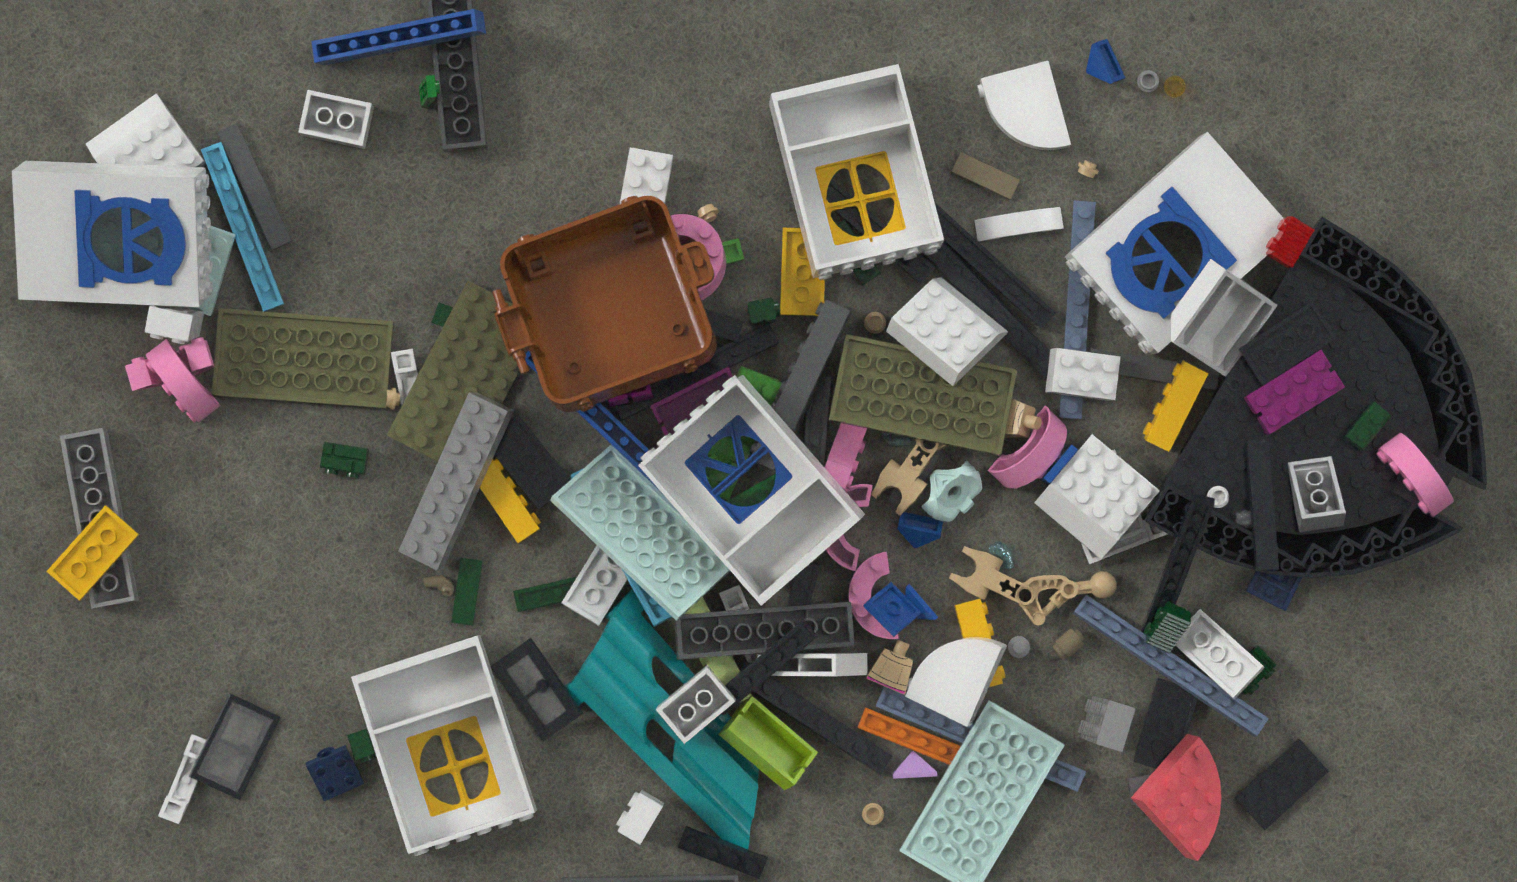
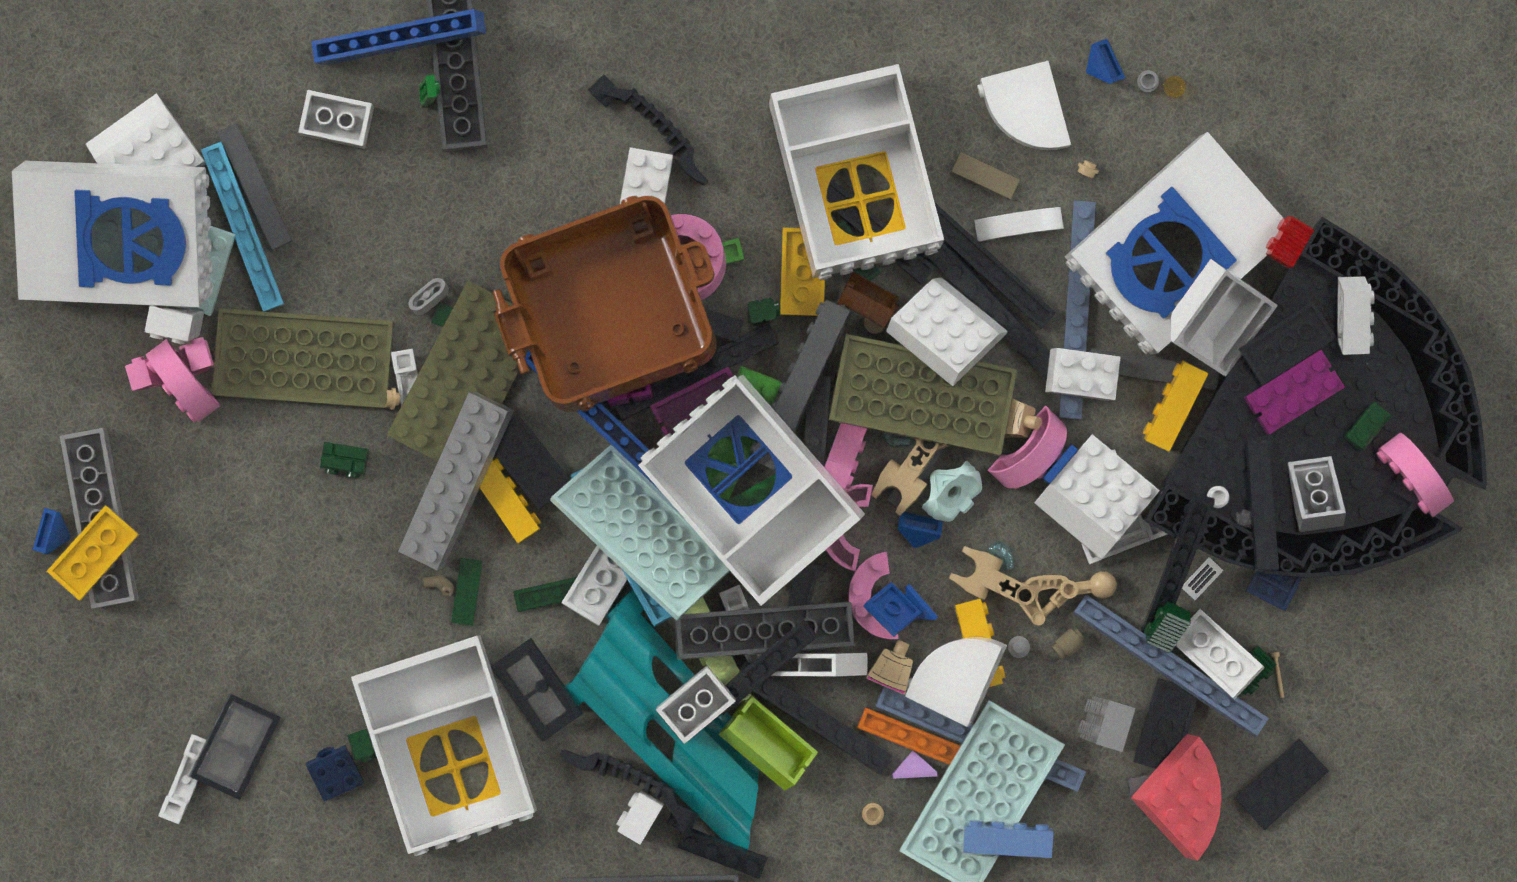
(51, 532): none -> blue slope
(428, 296): none -> light grey plate
(607, 92): none -> black piece
(680, 816): none -> black piece
(708, 213): tan plate -> none
(869, 300): none -> reddish brown window
(1008, 840): none -> medium blue brick
(1202, 578): none -> white sticker
(1275, 655): none -> tan piece
(1355, 315): none -> white brick

